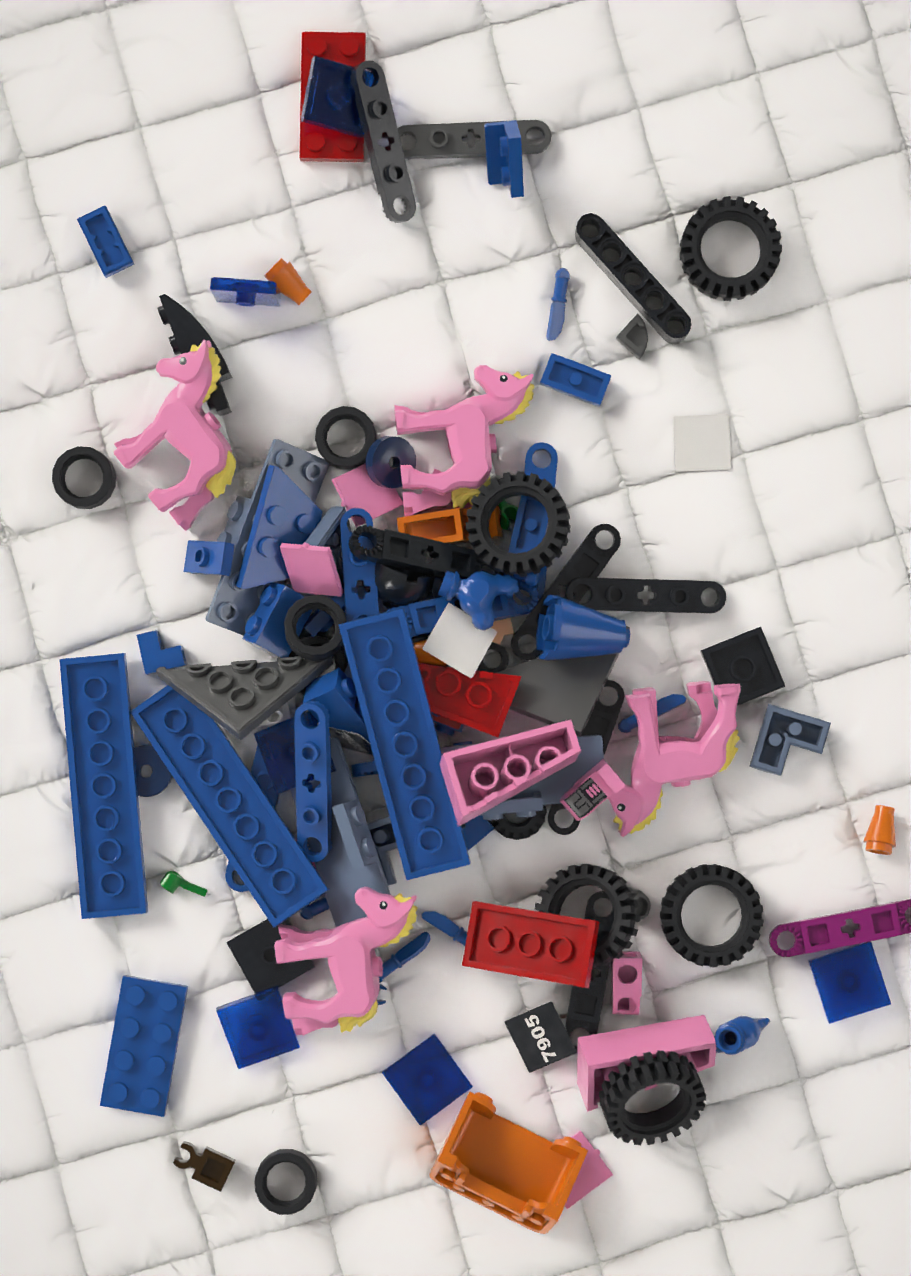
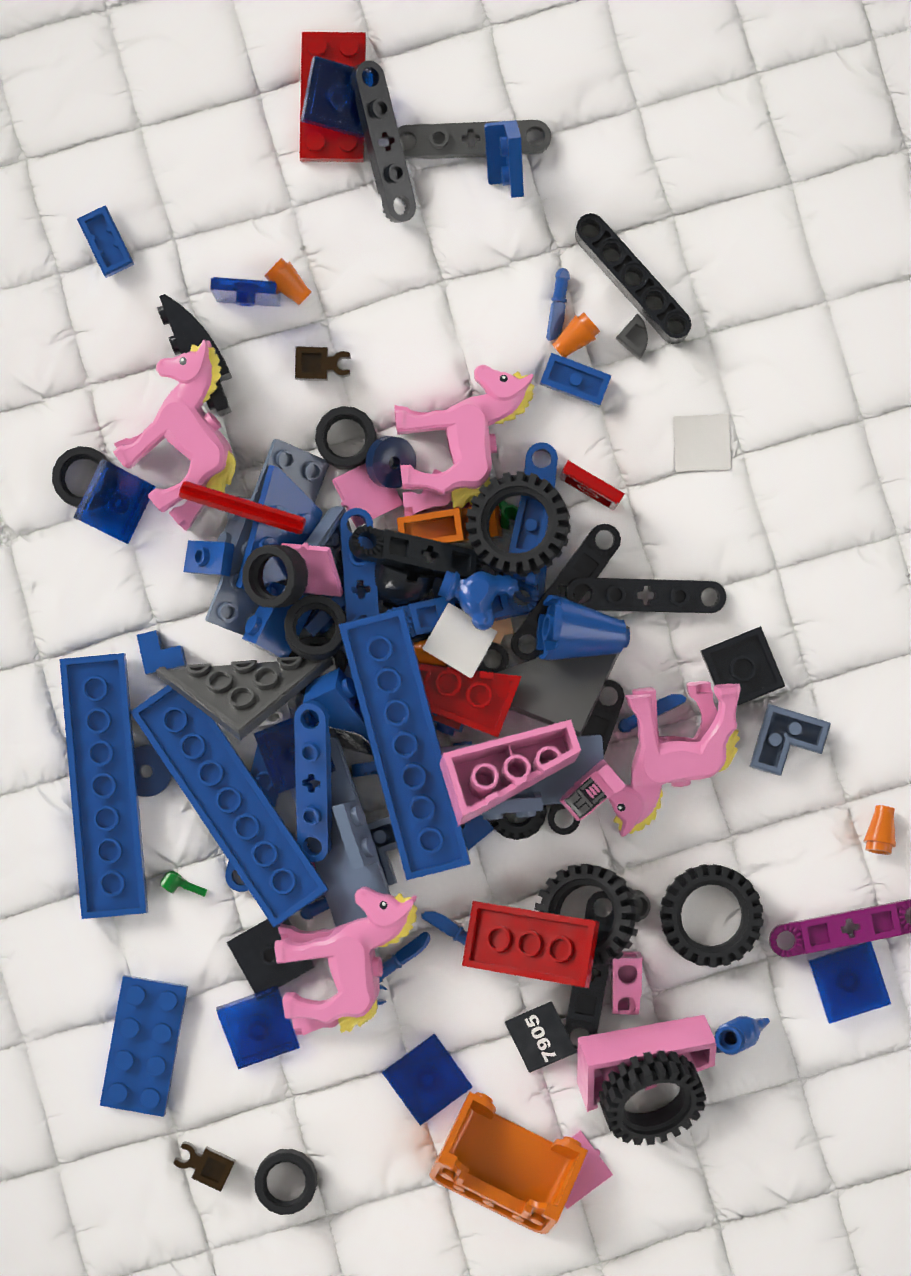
(114, 501): none -> clear blue plate
(242, 507): none -> red axle
(253, 576): none -> black tyre
(314, 363): none -> dark brown plate
(576, 335): none -> orange cone
(591, 485): none -> red tile
(741, 212): black tyre -> none

